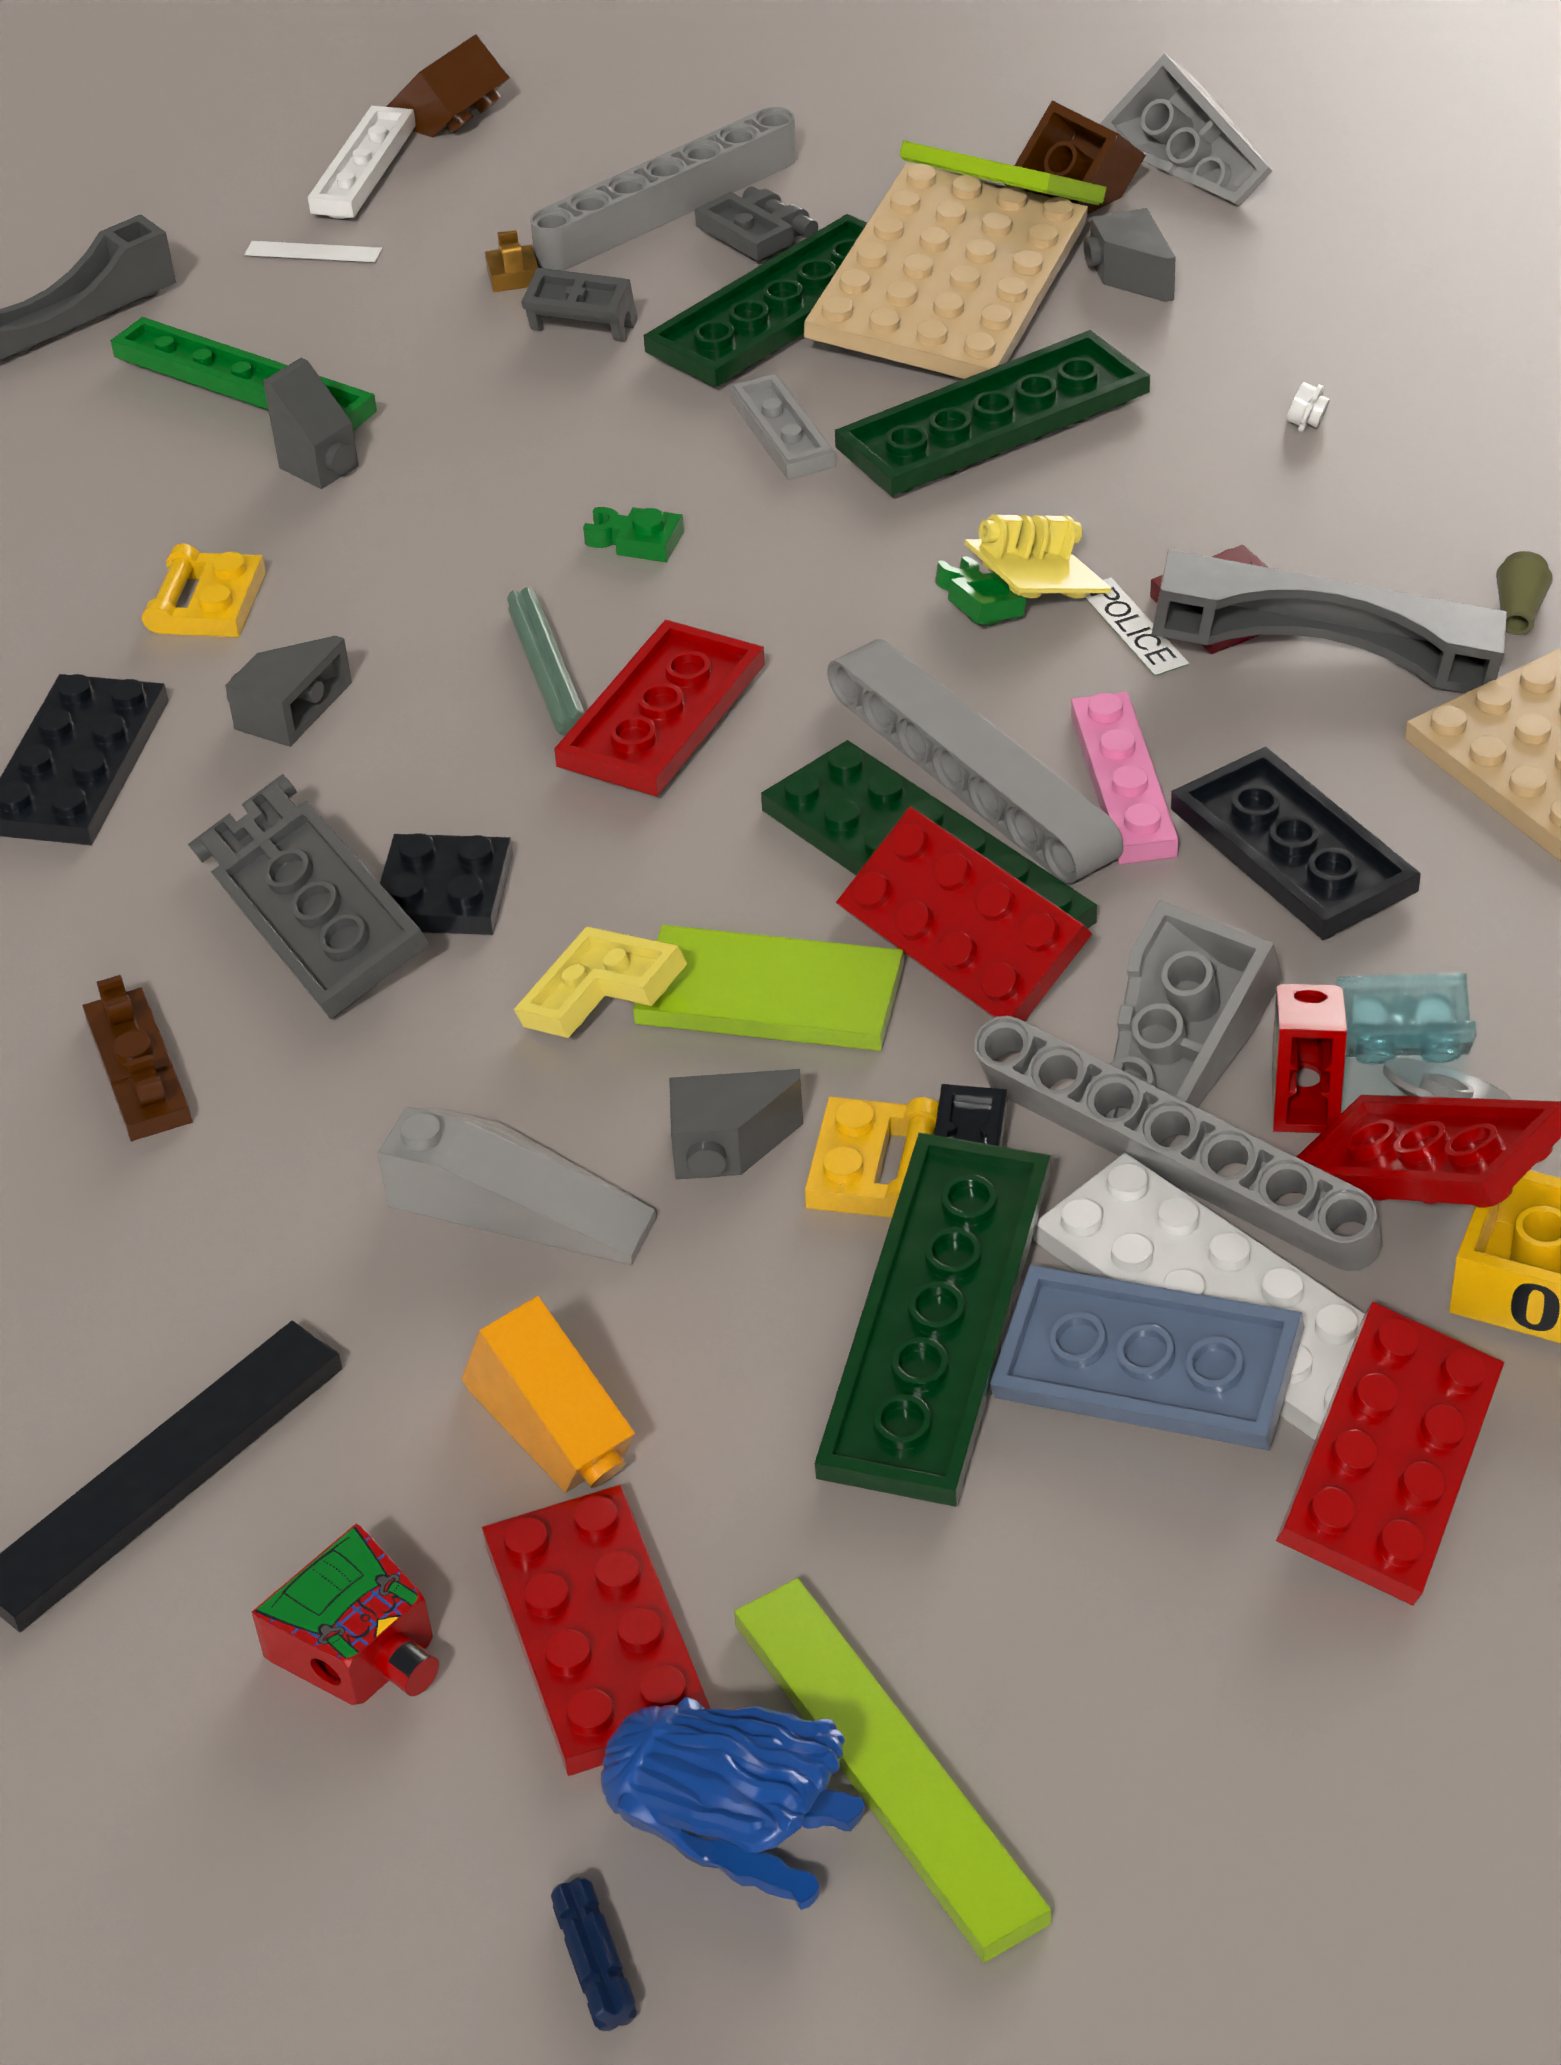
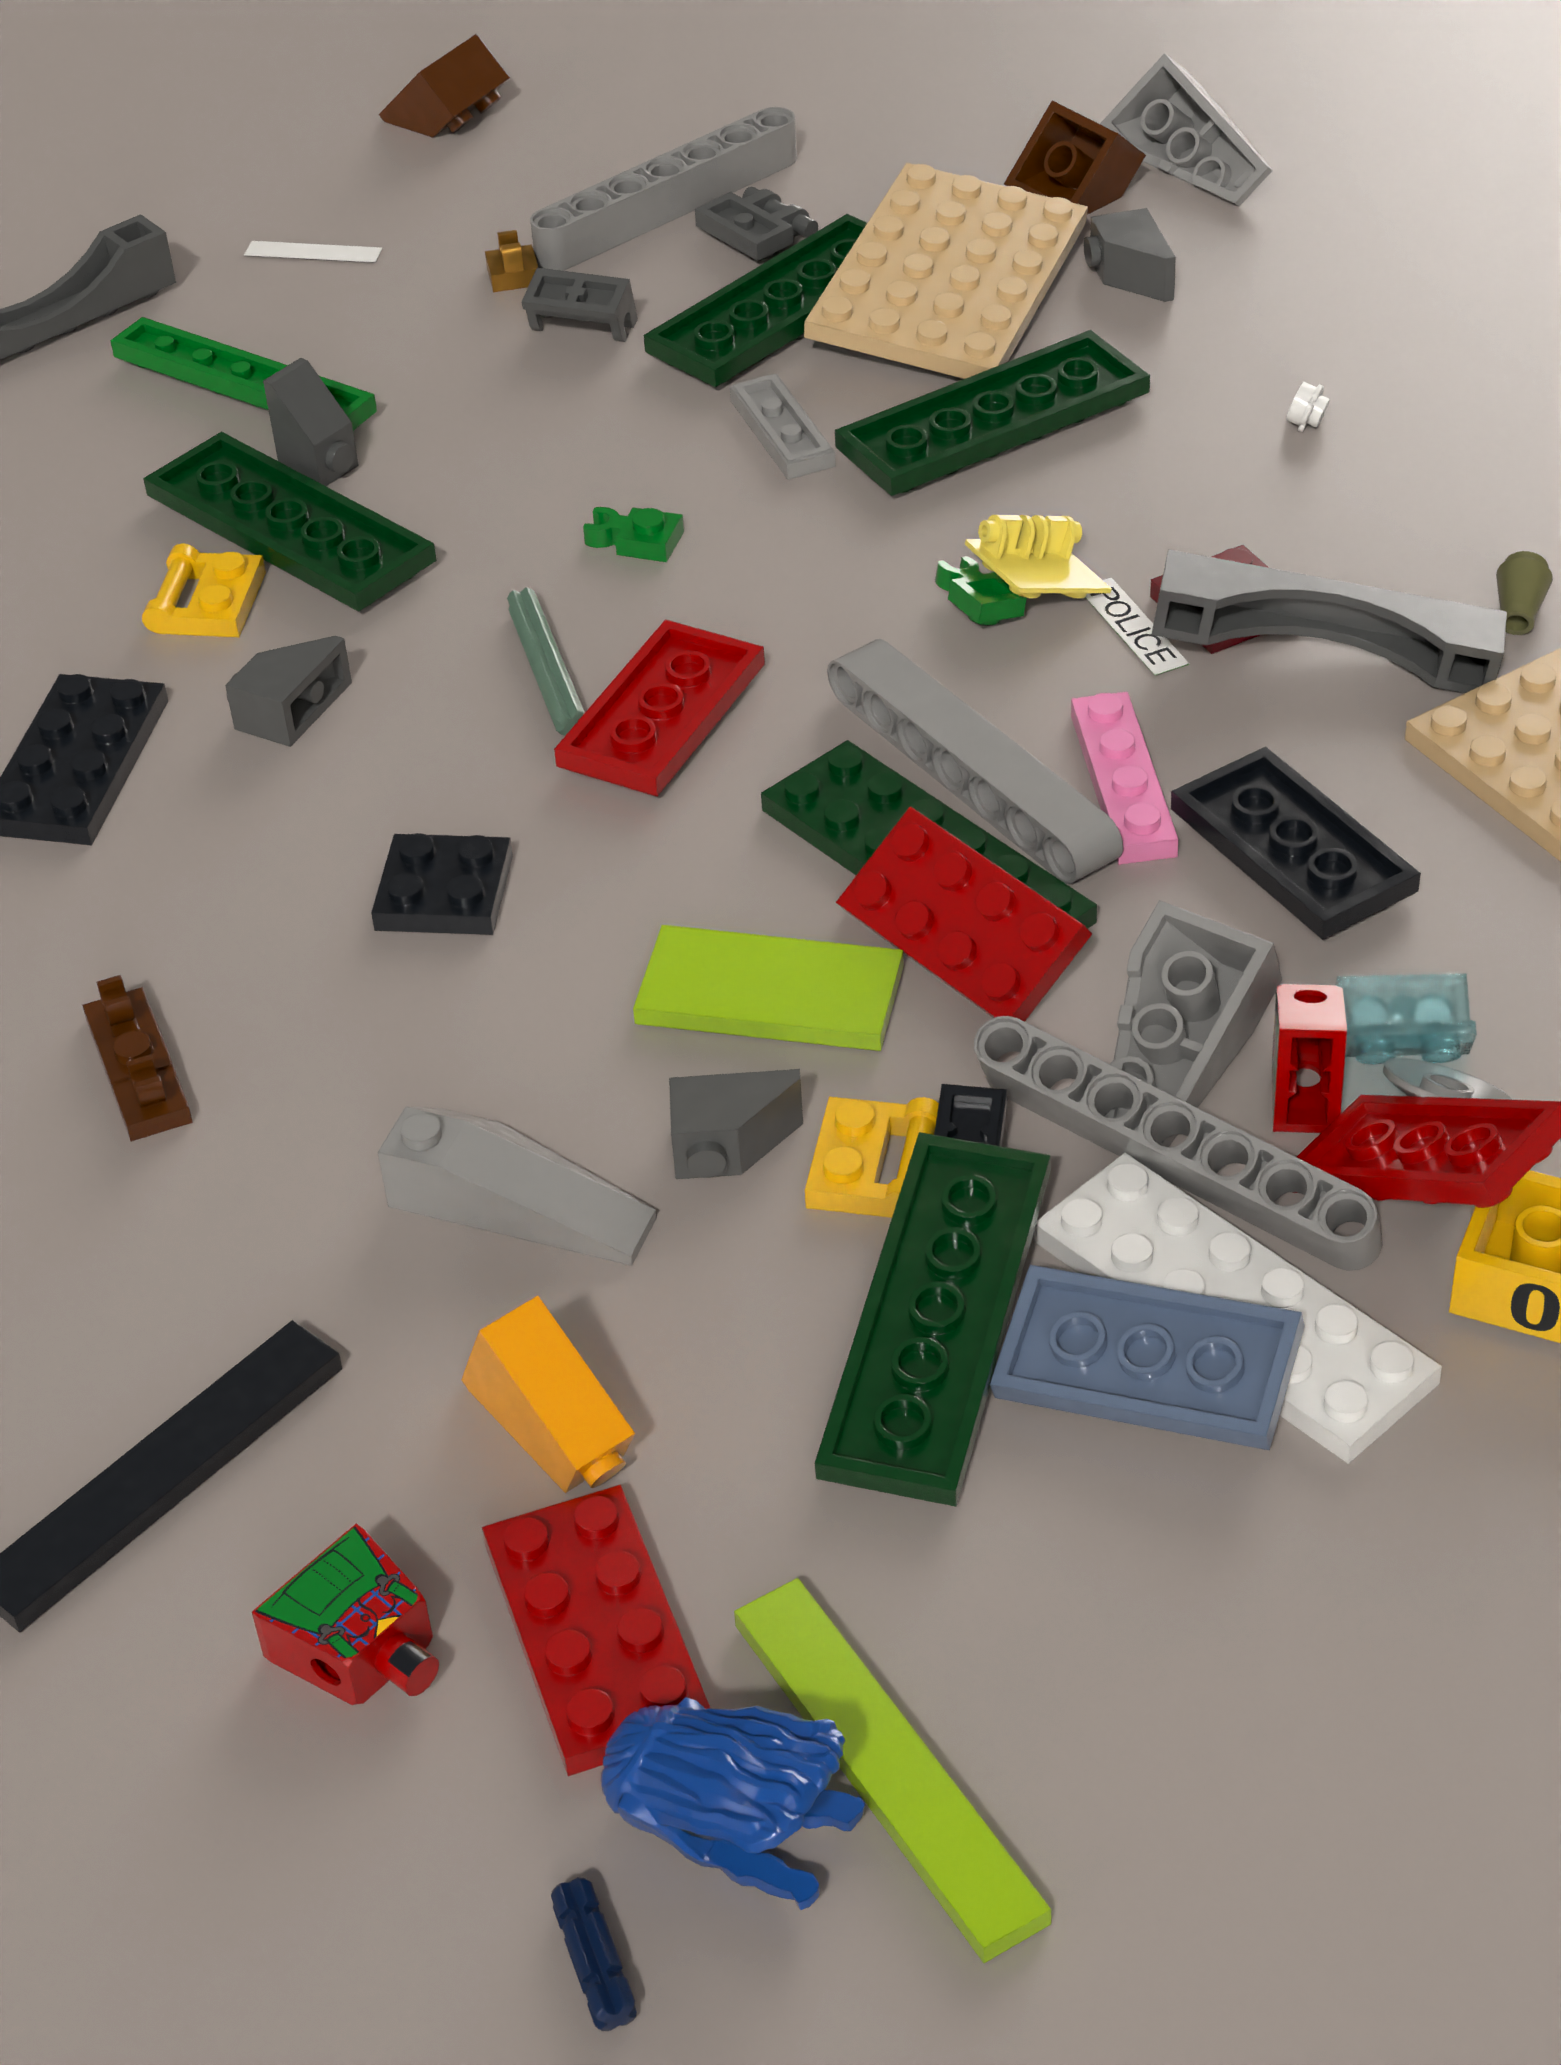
(290, 520): none -> dark green plate
(309, 897): dark grey hinge -> none
(361, 162): white plate -> none
(595, 967): light yellow plate -> none
(1003, 173): lime tile -> none
(1391, 1453): red plate -> none

